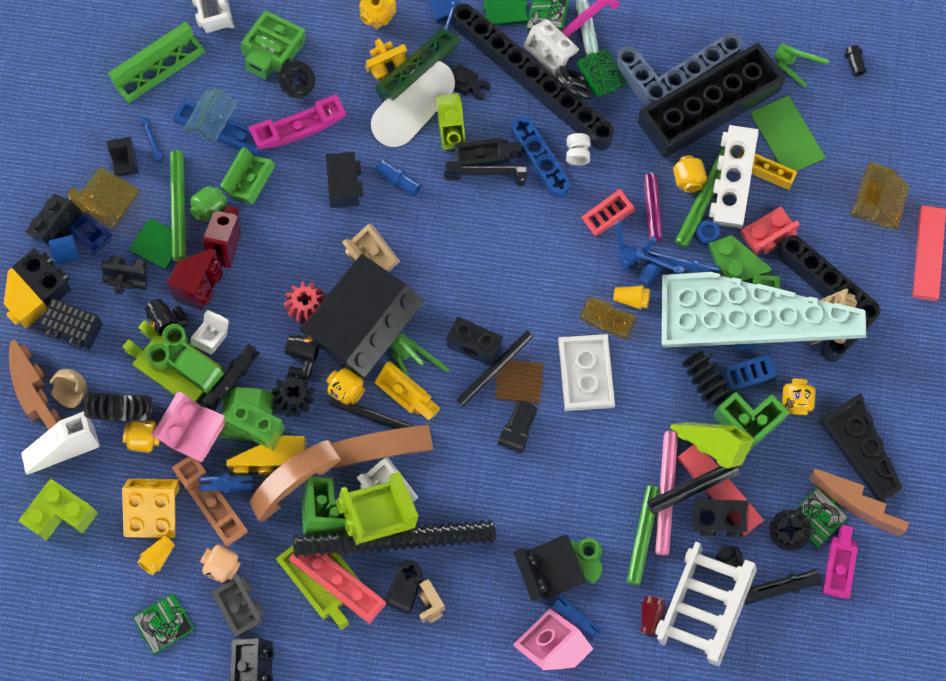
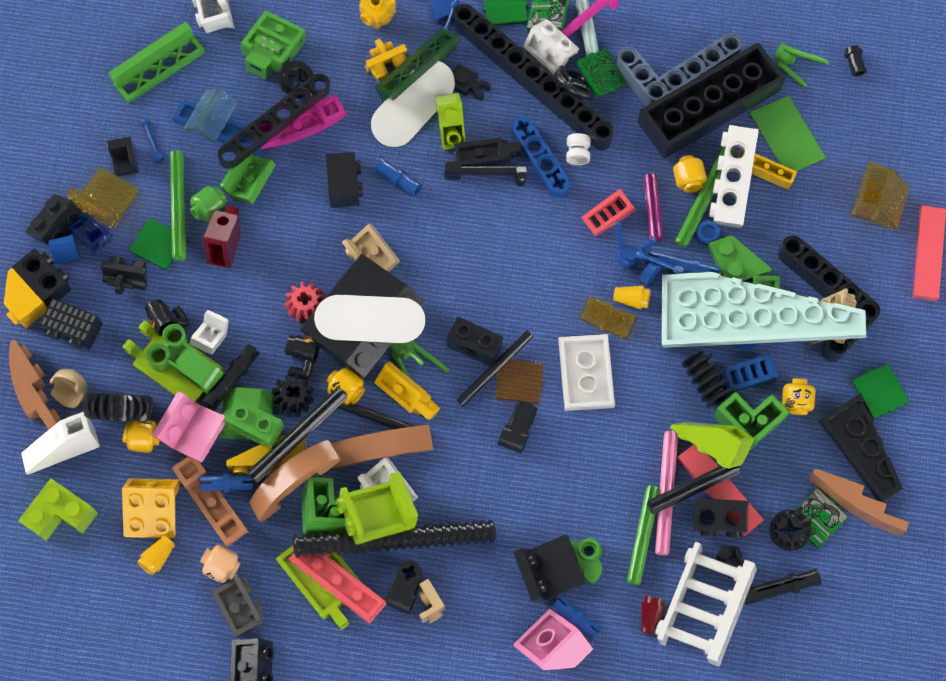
(163, 623): piece -> none
(195, 278): dark red slope -> none
(277, 123): none -> black beam
(297, 434): none -> black axle
(369, 318): none -> white sticker
(769, 231): coral bracket -> none
(840, 564): dark pink hinge -> none
(880, 391): none -> green piece

